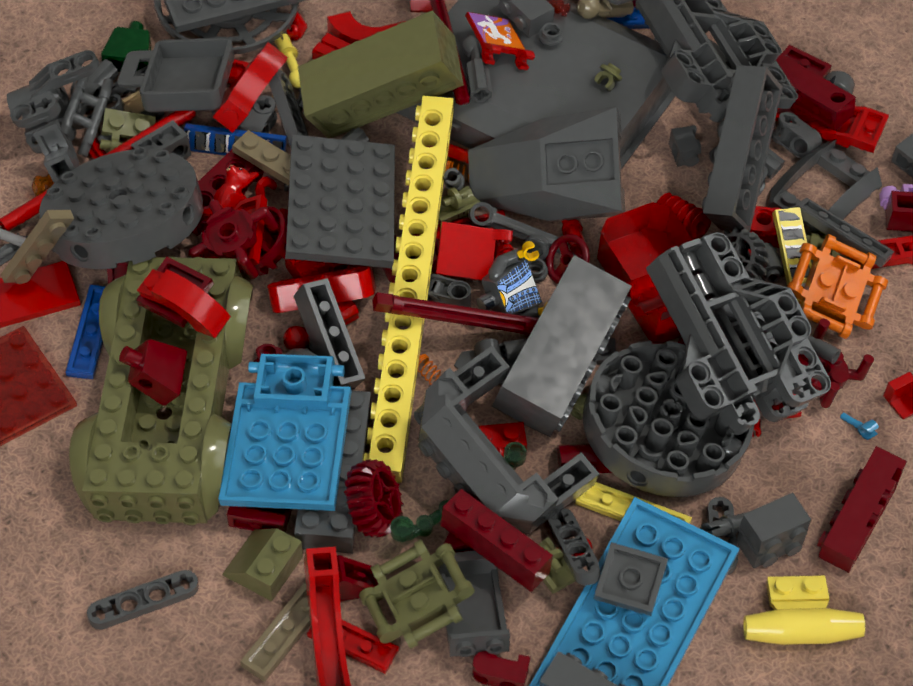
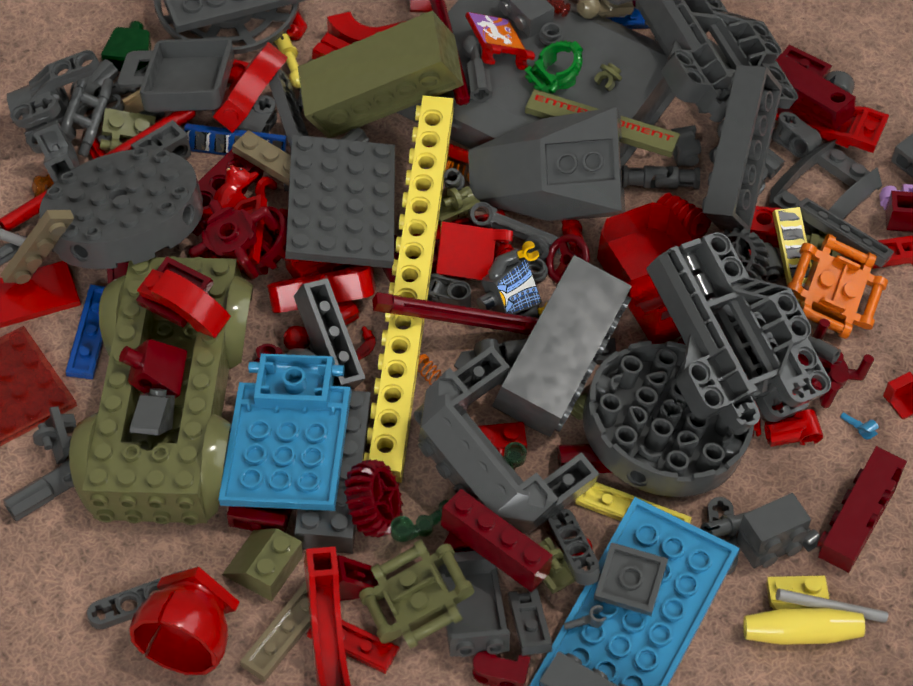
(39, 492): none -> dark grey piece
(54, 434): none -> dark grey hips
(153, 413): none -> dark grey slope
(189, 621): none -> red plate
(369, 344): none -> red piece
(530, 622): none -> dark grey plate
(549, 82): none -> green piece
(588, 619): none -> dark grey hand
(633, 131): none -> olive tile
(665, 177): none -> dark grey piece
(800, 428): none -> red piece
(811, 540): none -> dark grey hand
(818, 602): none -> light grey bar

